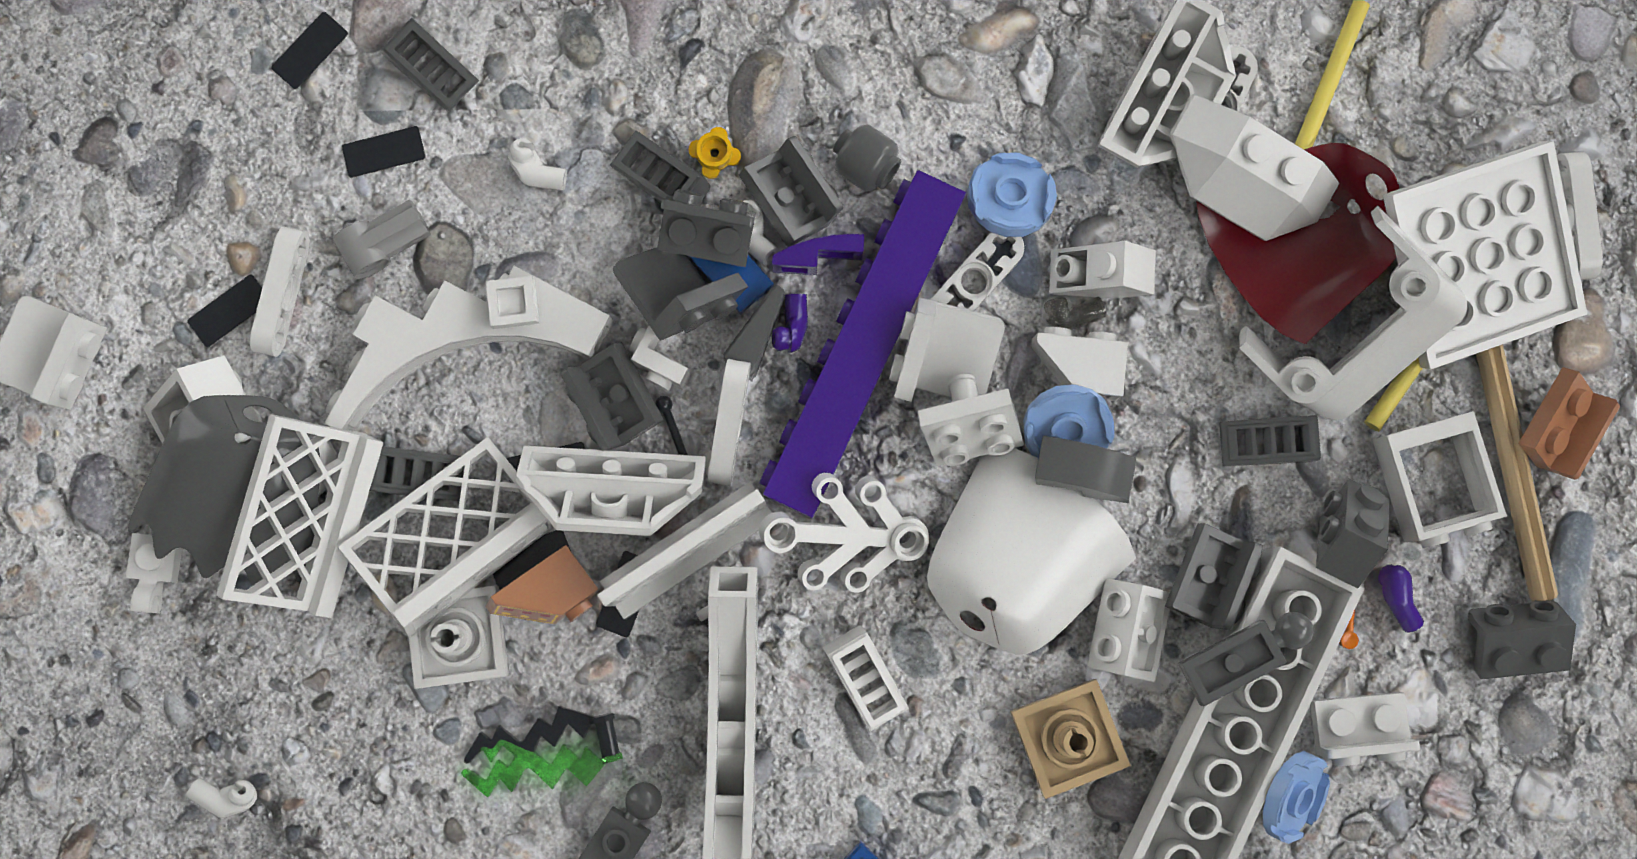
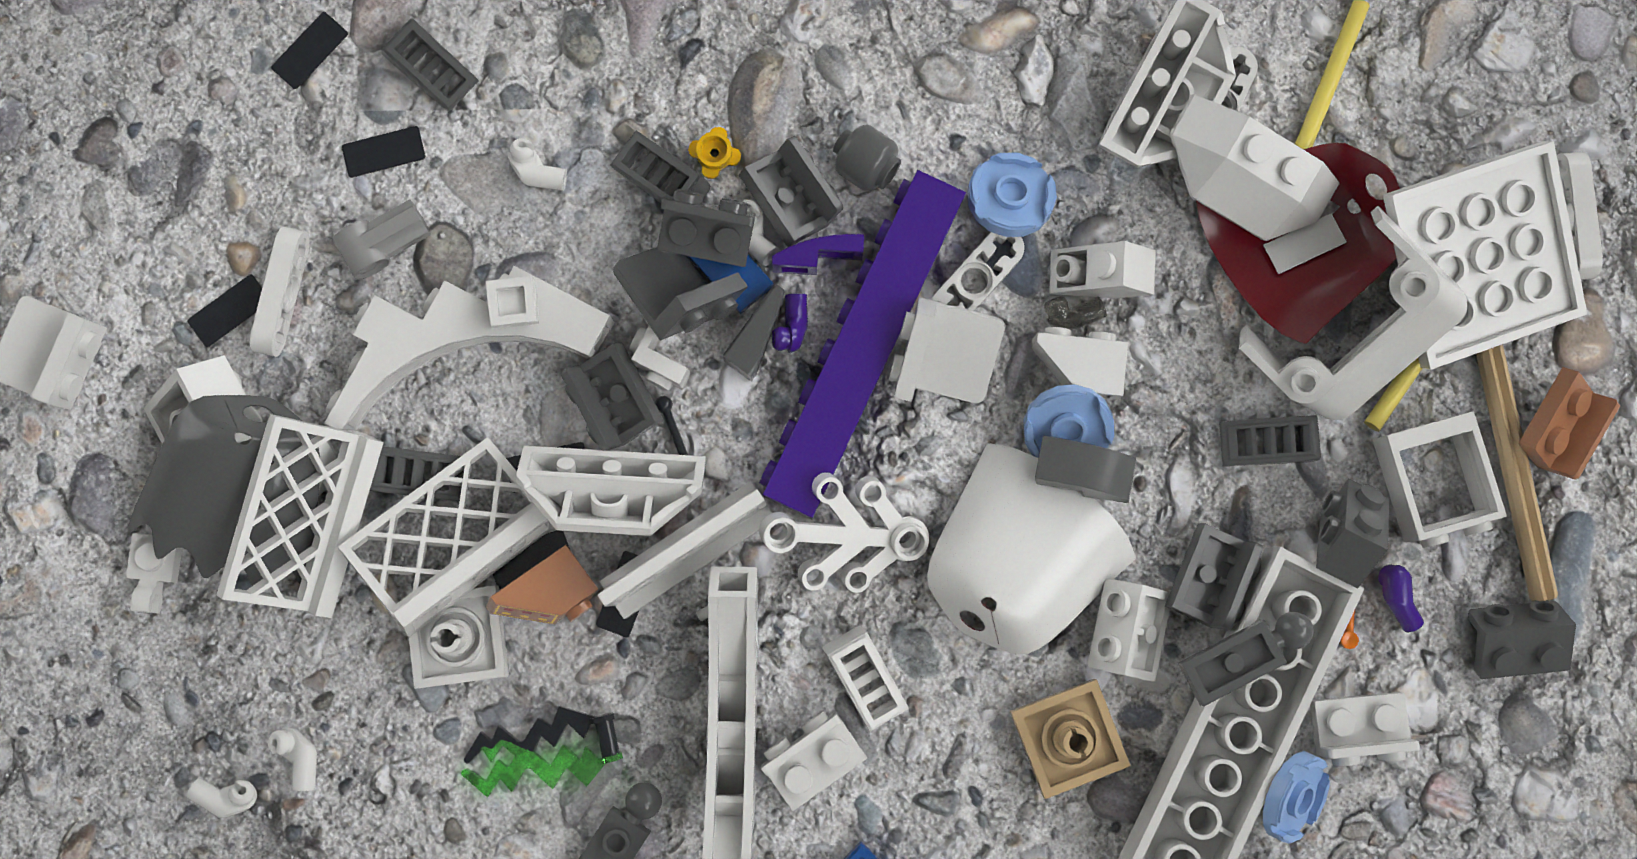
(299, 753): none -> white arm
(729, 422): white beam -> none
(813, 759): none -> white bracket
(970, 424): white plate -> none
(1304, 243): none -> white sticker

